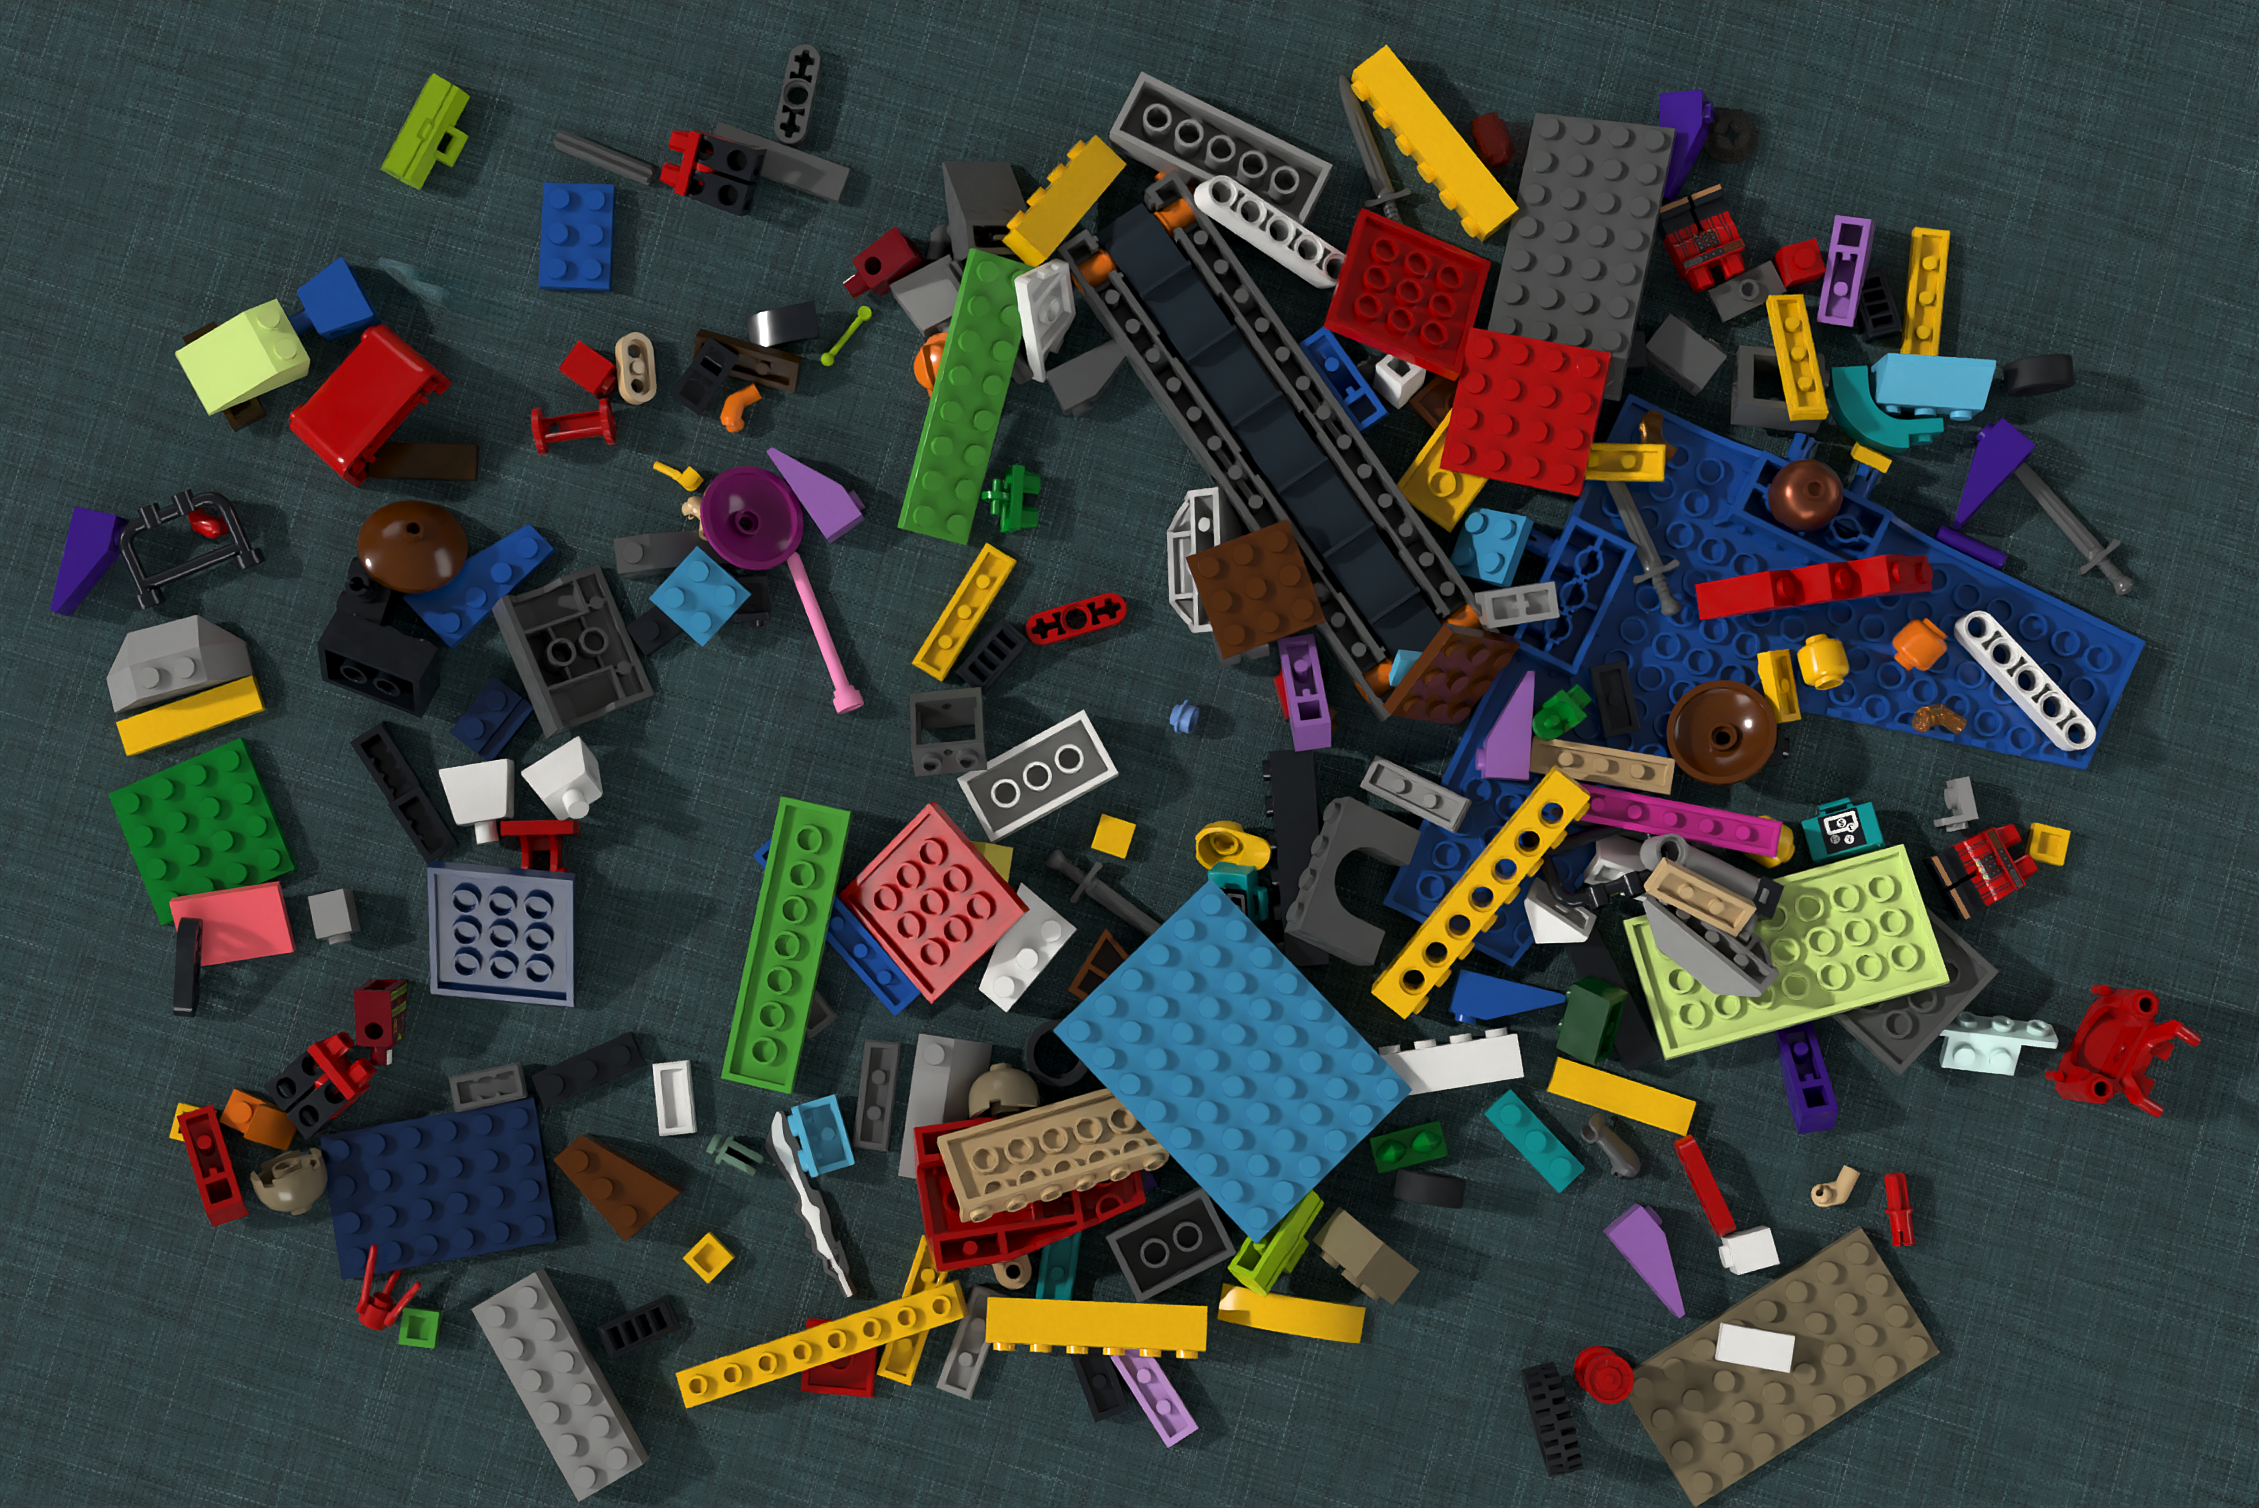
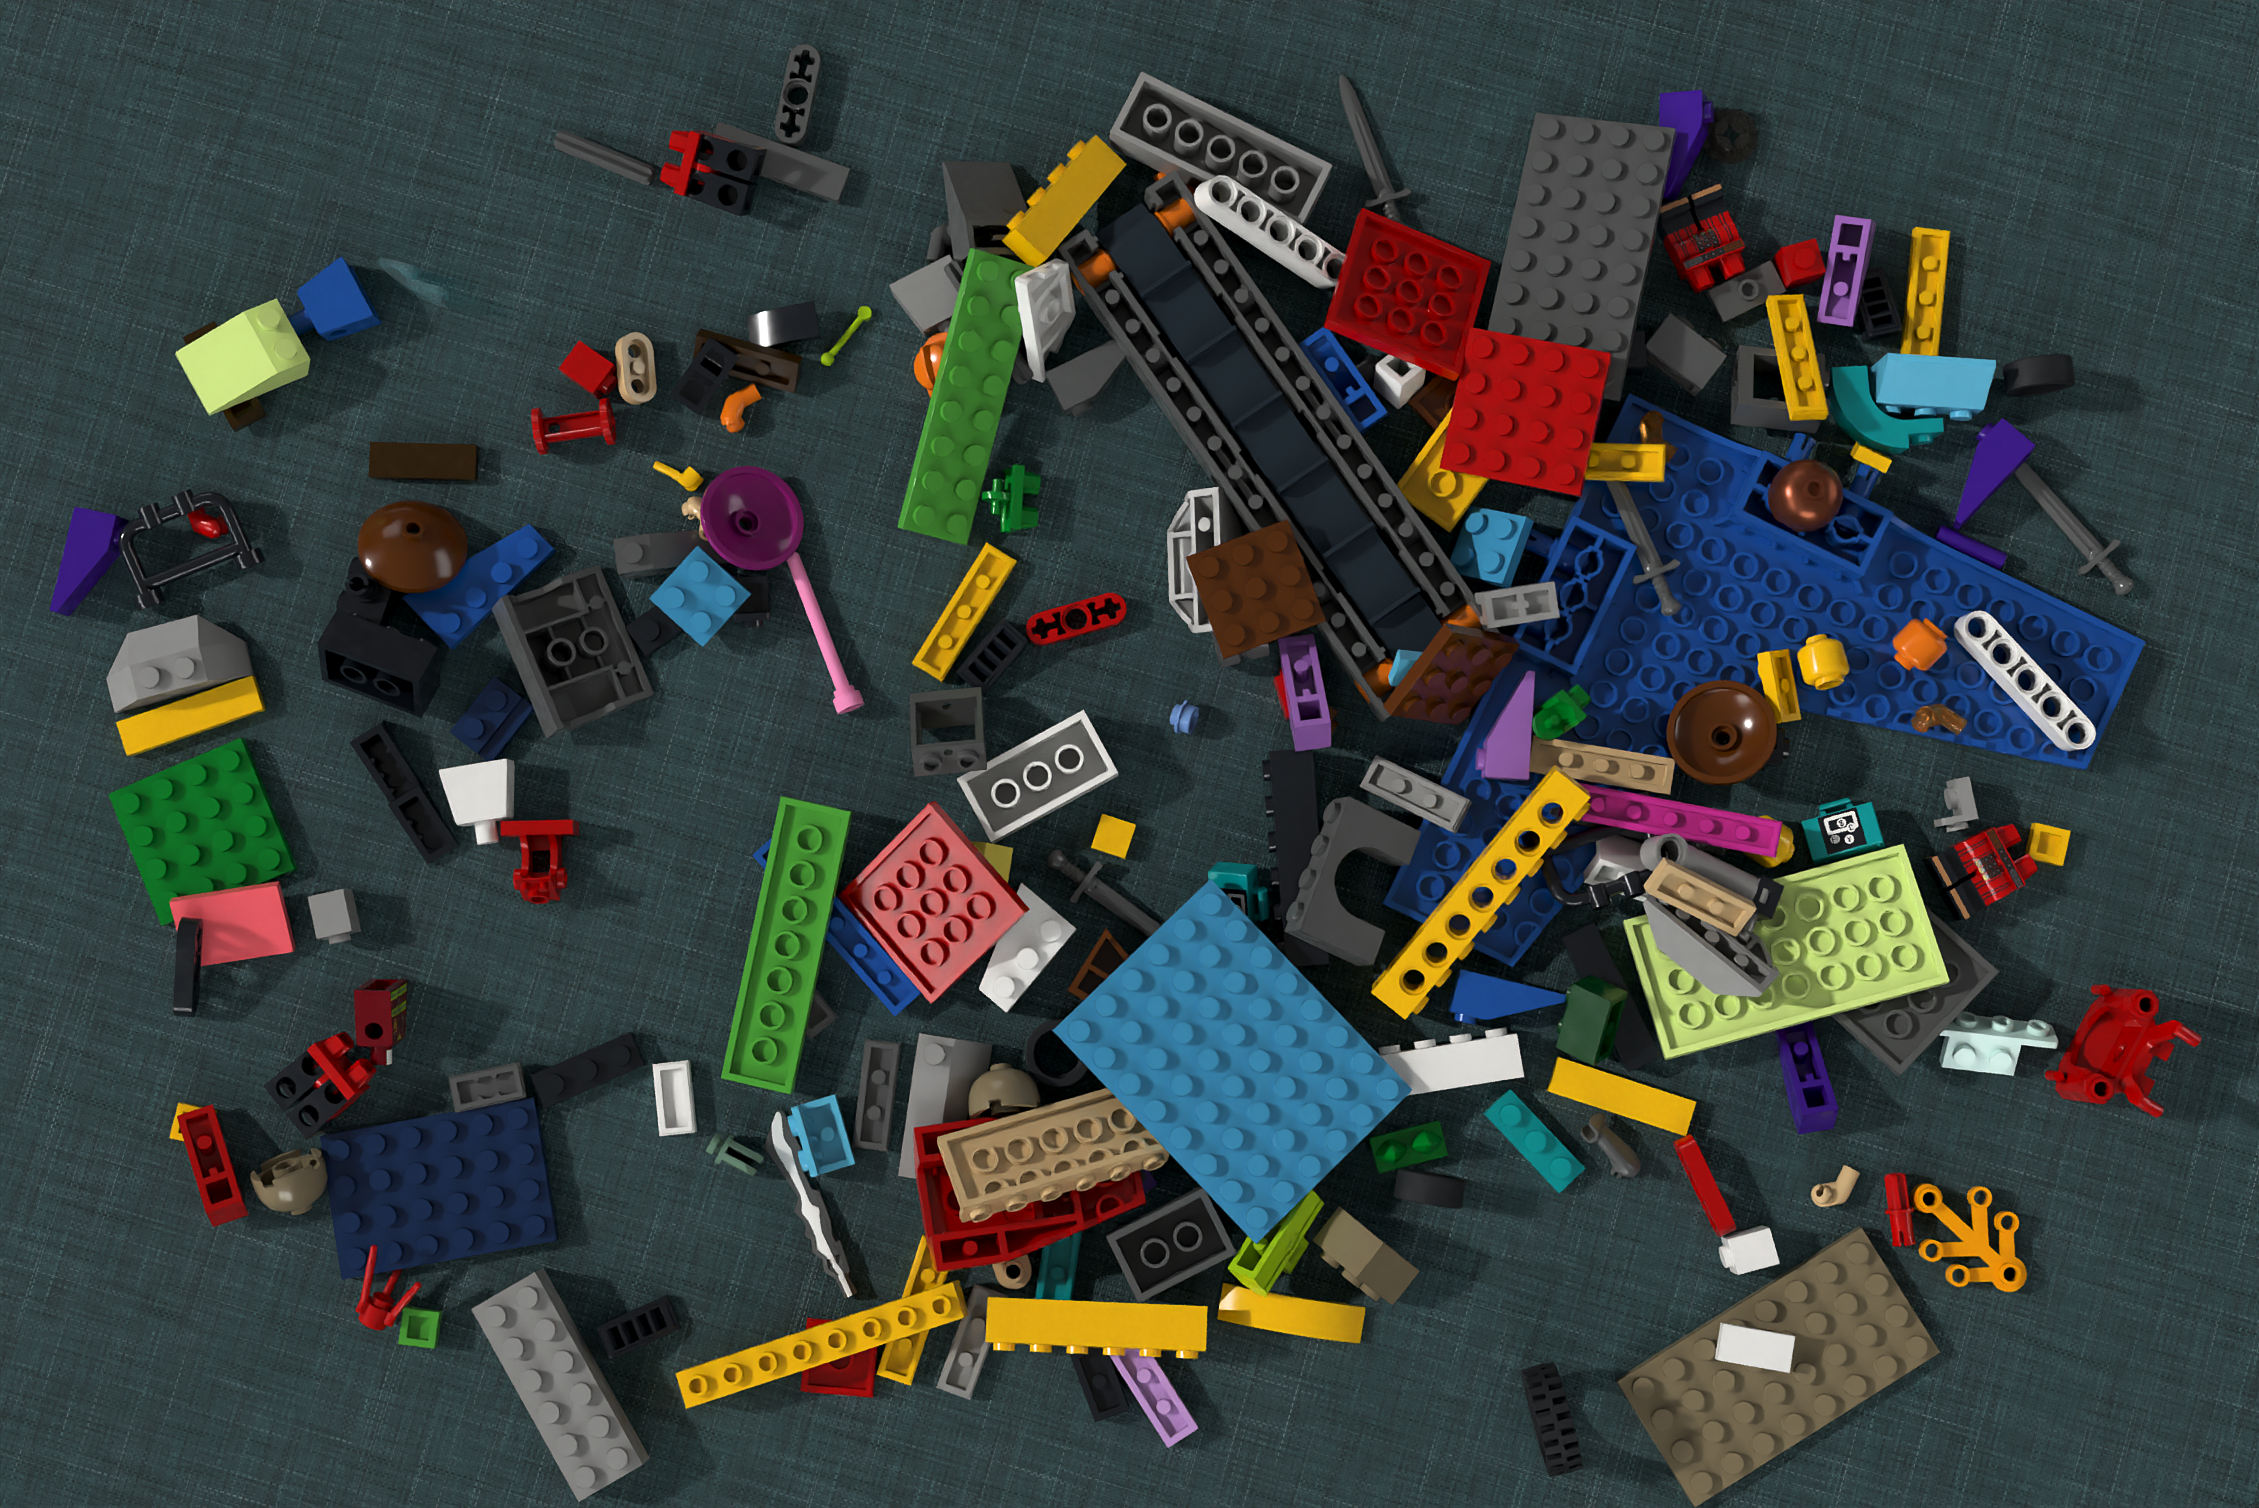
(259, 1120): orange slope -> none
(365, 402): red windscreen -> none
(418, 140): lime piece -> none
(502, 933): plate -> none
(566, 780): white torso -> none
(577, 237): blue plate -> none
(617, 1185): reddish brown wedge -> none
(708, 1257): yellow tile -> none
(823, 498): medium lavender slope -> none
(895, 255): dark red torso -> none
(1229, 843): yellow piece -> none
(1433, 144): yellow brick -> none
(1492, 140): clear red brick -> none
(1553, 921): white slope -> none
(1603, 1374): red hose -> none
(1614, 699): black plate -> none
(1646, 1249): medium lavender slope -> none
(1814, 585): red arch -> none
(1974, 1240): none -> light orange plant

